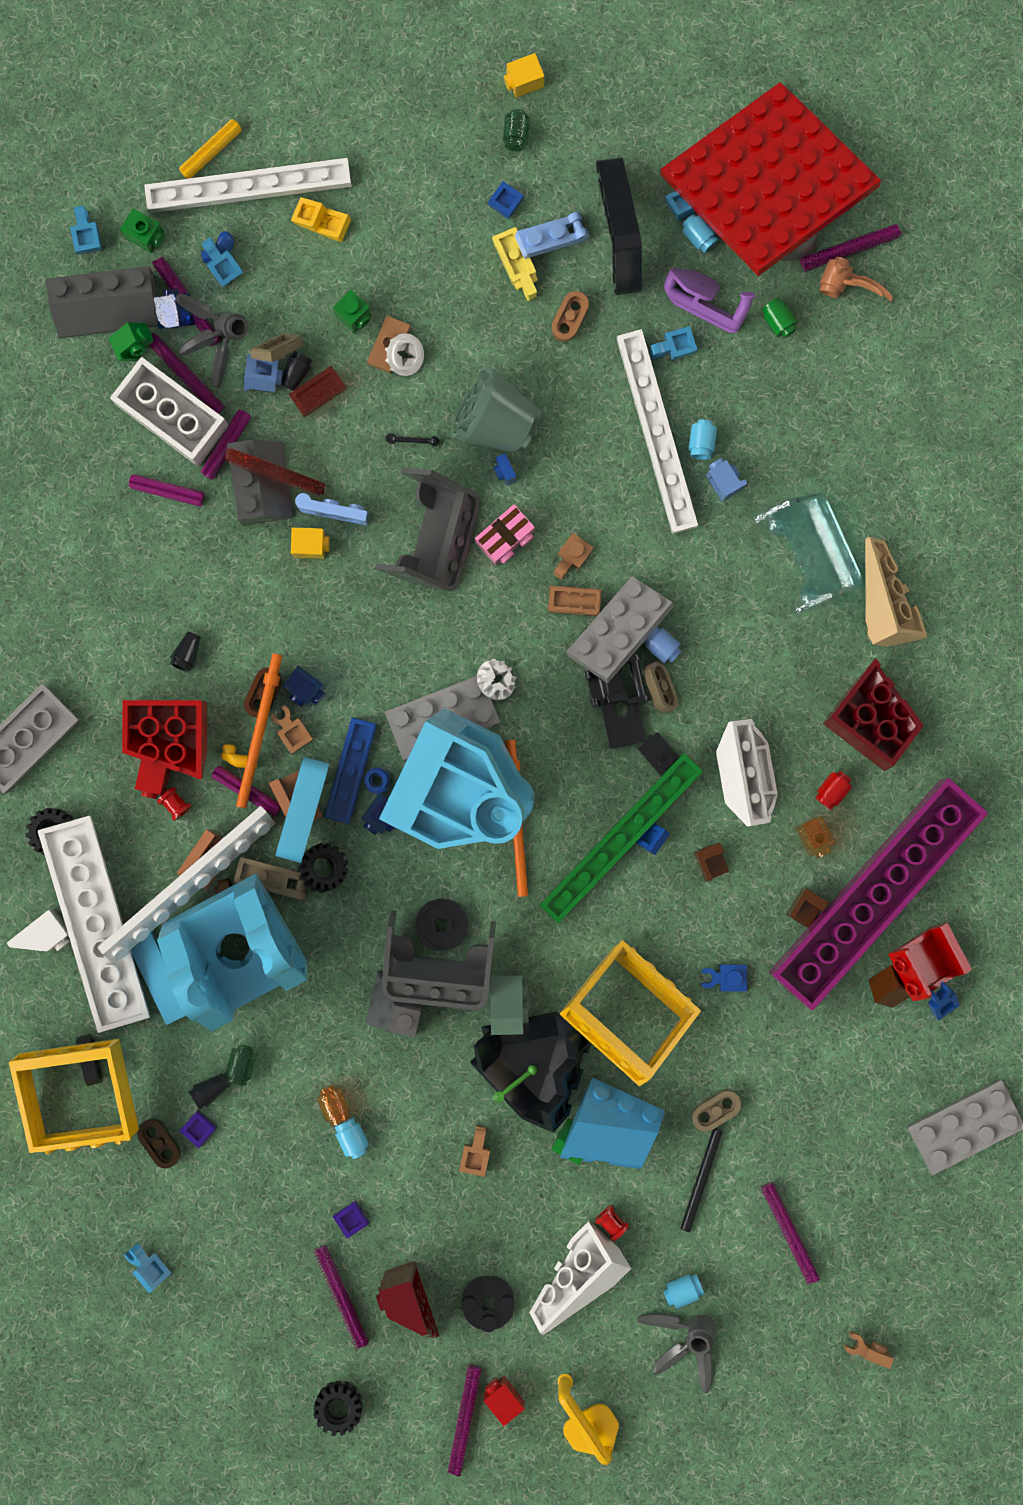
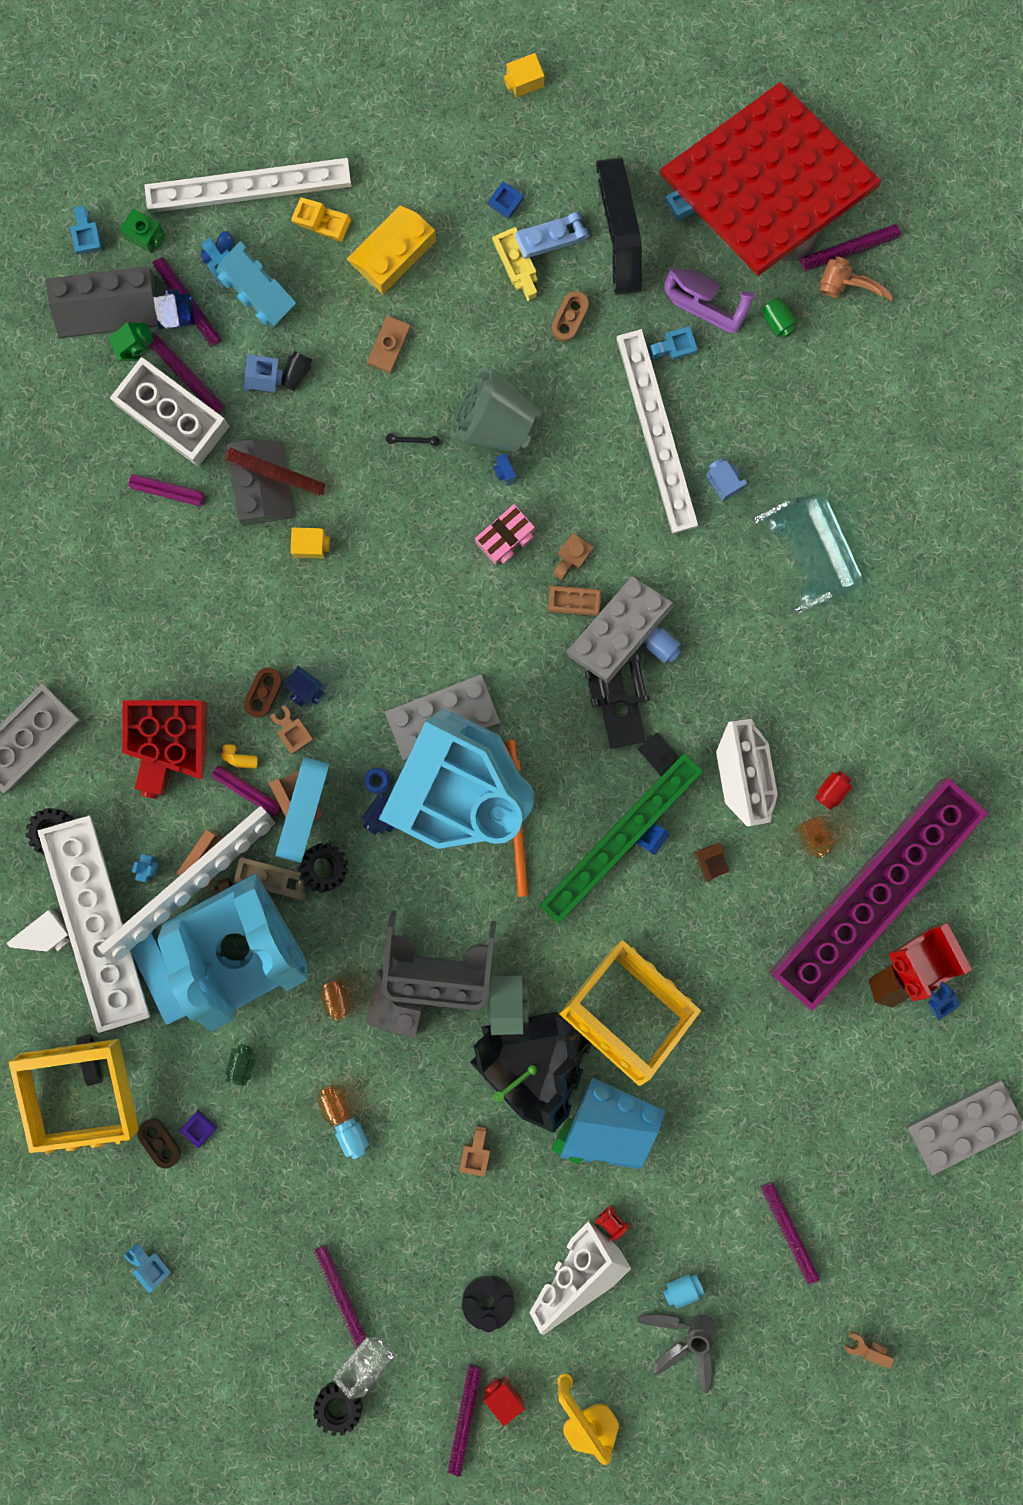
(146, 868): none -> dark azure plate
(174, 804): red bush -> none
(186, 652): black cone -> none
(208, 1090): black cone -> none
(210, 149): yellow axle -> none
(226, 324): dark grey plant -> none
(230, 435): magenta axle -> none
(254, 286): none -> medium azure wedge
(270, 680): orange bar -> none
(277, 347): dark tan plate -> none
(317, 391): clear red plate -> none
(332, 509): light blue plate -> none
(335, 1000): none -> clear orange brick
(350, 770): blue tile -> none
(351, 1219): dark purple tile -> none
(353, 312): green brick -> none
(364, 1367): none -> clear brick
(393, 248): none -> yellow slope
(406, 1300): dark red wedge -> none
(412, 347): white gear -> none
(443, 533): dark grey windscreen -> none
(456, 922): black plate -> none
(487, 673): white gear -> none
(516, 130): clear green brick -> none
(660, 687): dark tan plate -> none
(699, 233): medium azure brick -> none
(701, 1180): black bar -> none
(702, 439): medium azure brick -> none
(717, 1113): dark tan plate -> none
(731, 977): blue plate -> none
(806, 907): reddish brown panel -> none
(875, 718): dark red wedge -> none
(887, 610): tan wedge -> none

